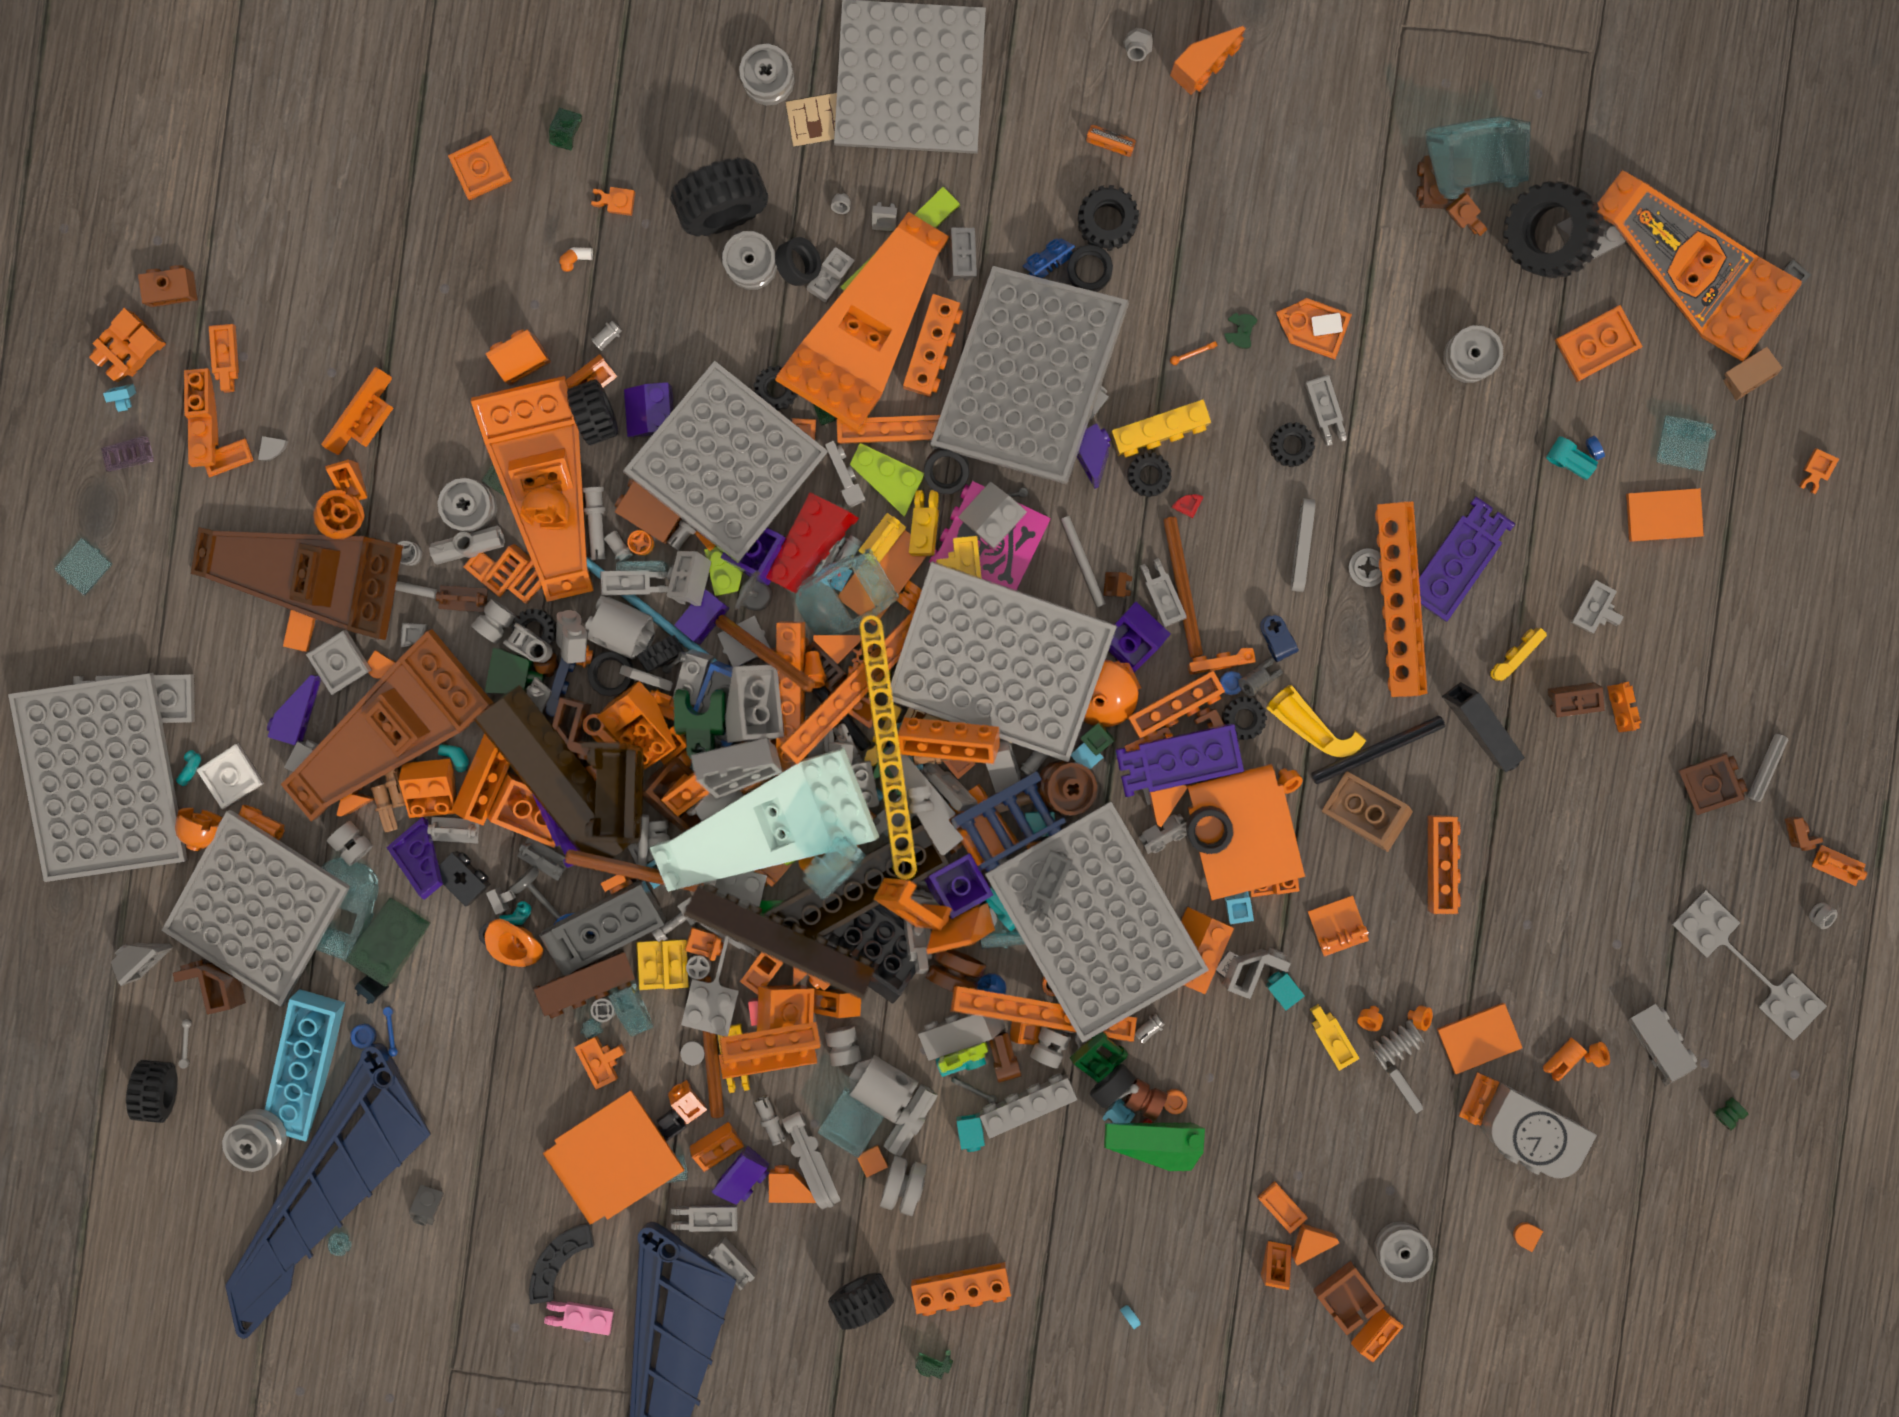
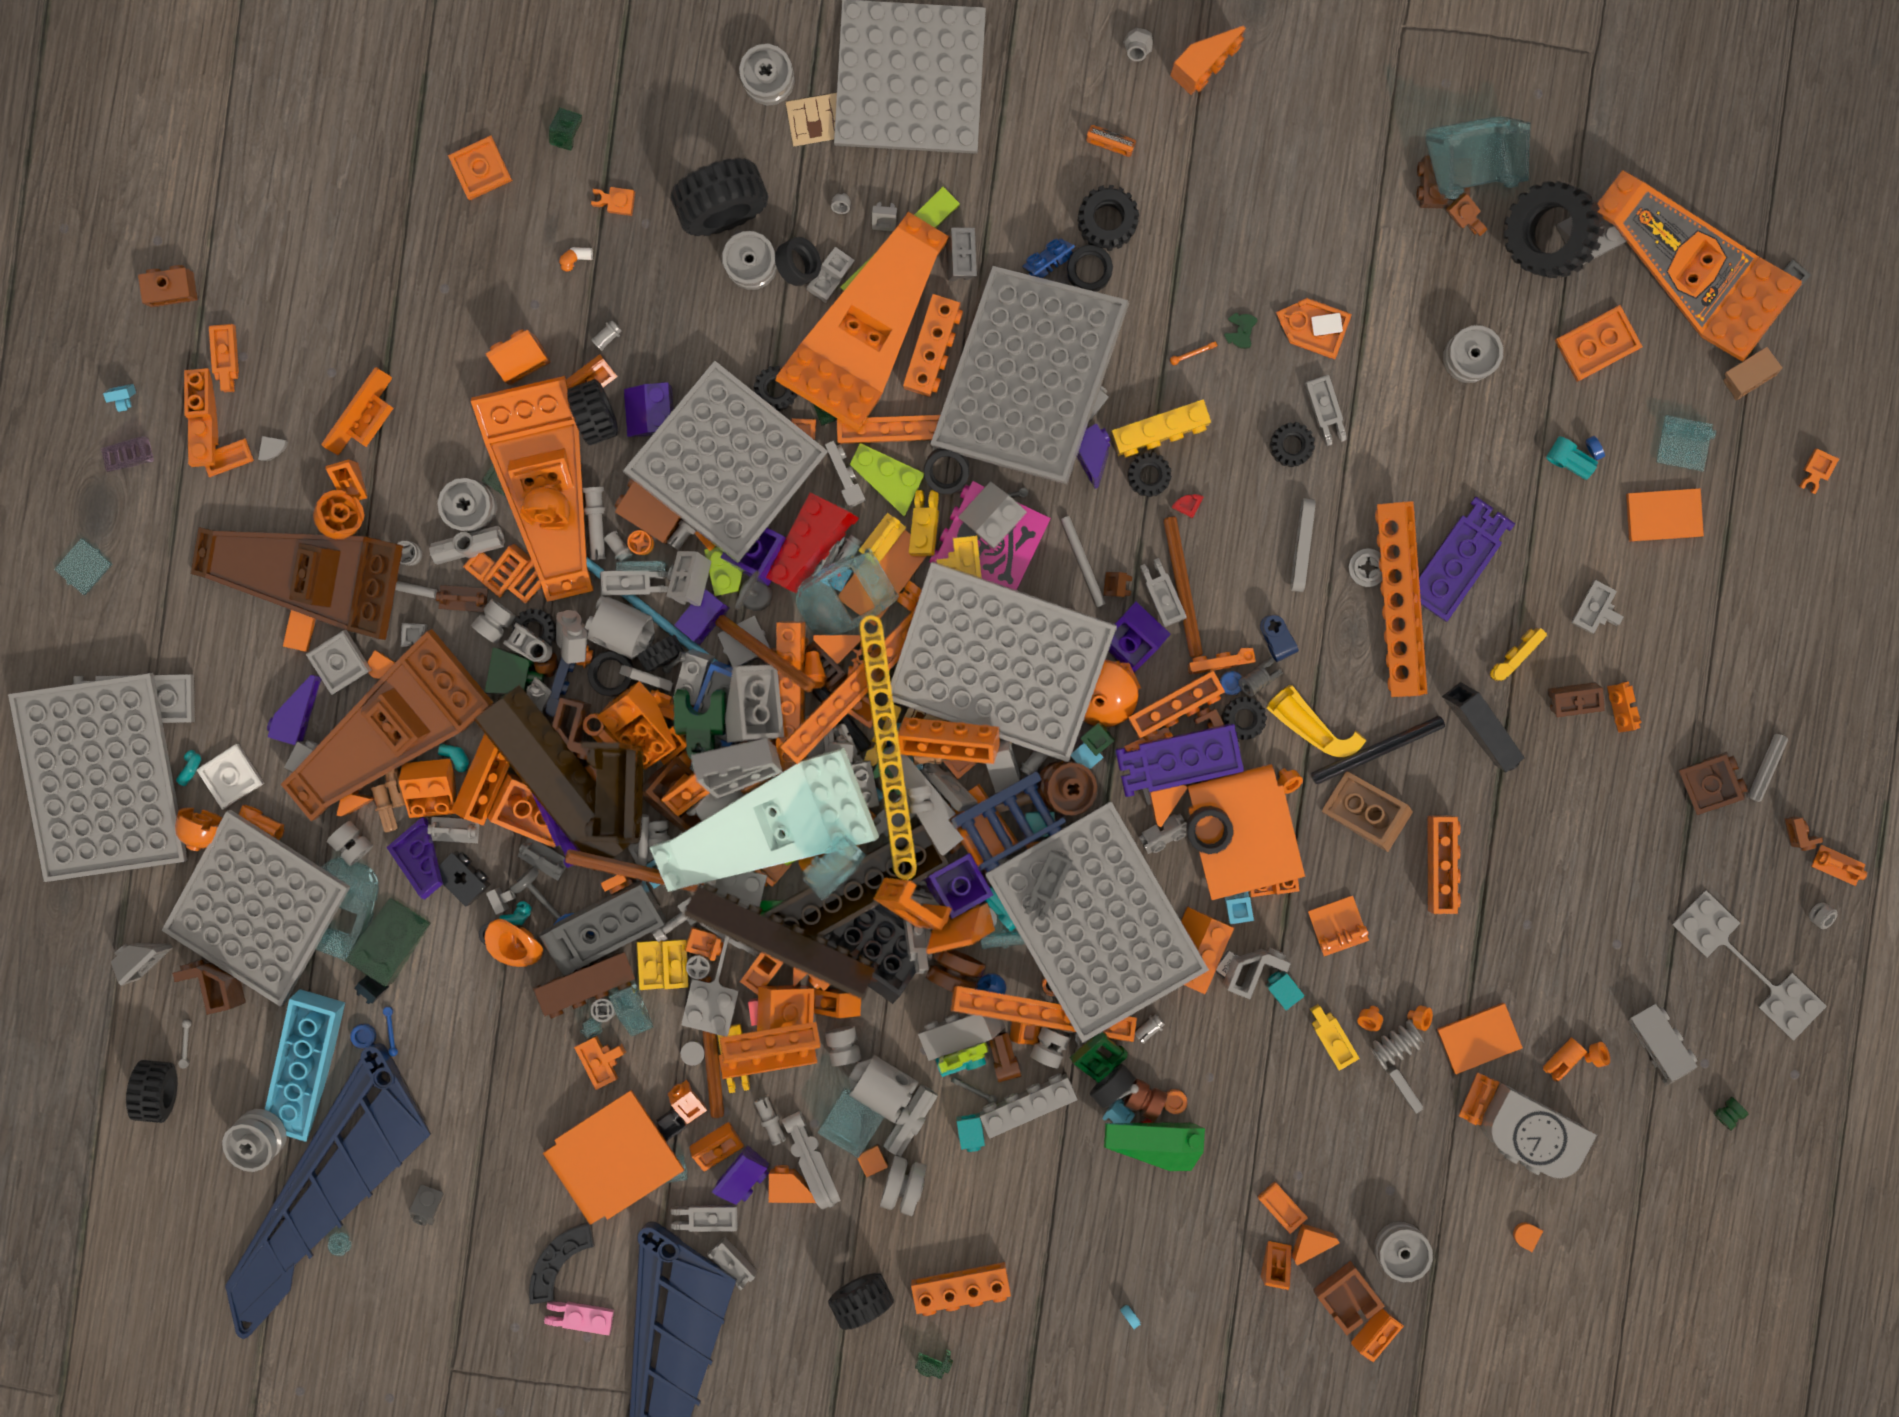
(126, 345): orange hips -> none

